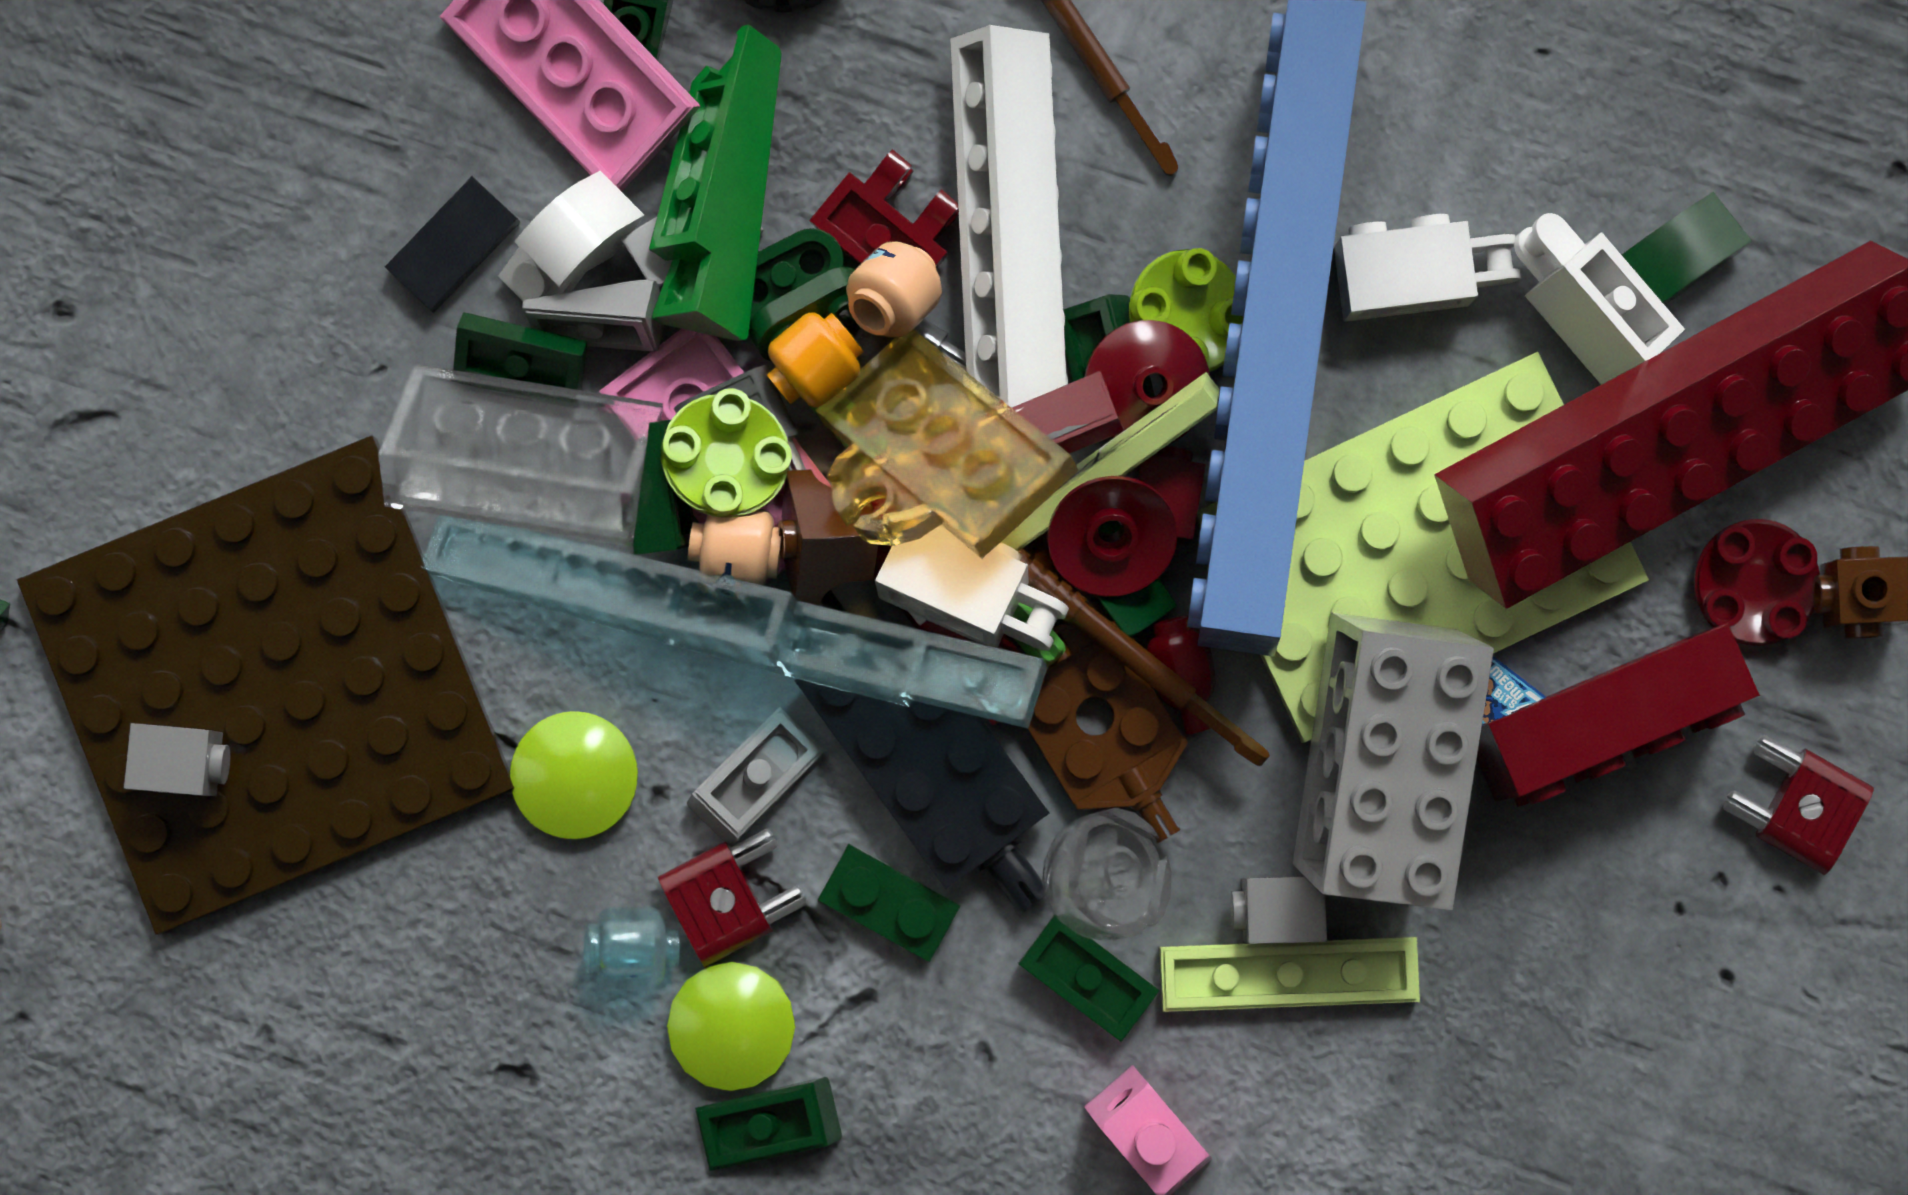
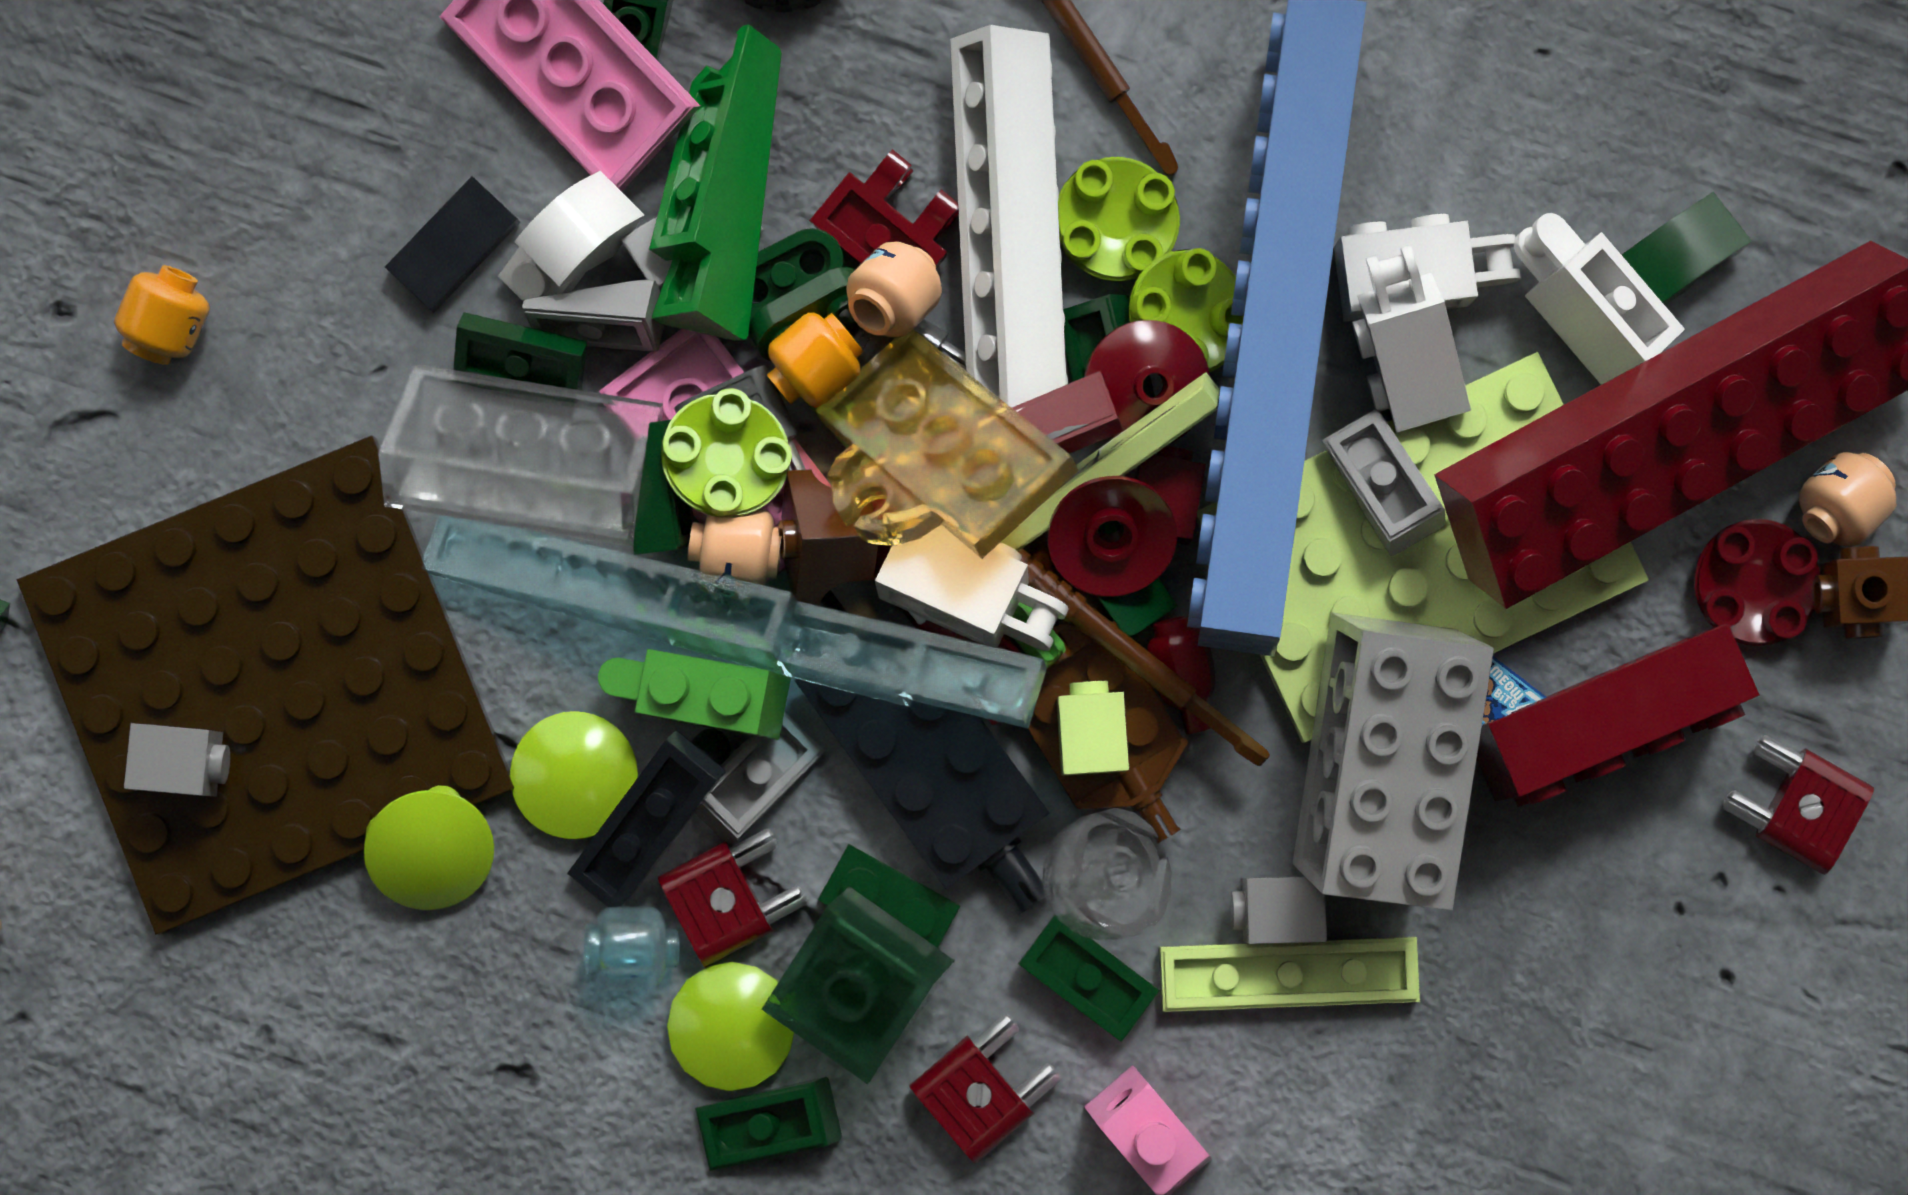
(161, 315): none -> light orange head
(429, 849): none -> lime dish
(651, 816): none -> black piece
(700, 692): none -> bright green brick
(857, 984): none -> clear green brick
(974, 1097): none -> dark red piece
(1092, 730): none -> yellowish green brick
(1117, 217): none -> lime dish
(1385, 482): none -> light grey slope
(1410, 343): none -> white brick
(1848, 499): none -> light nougat head

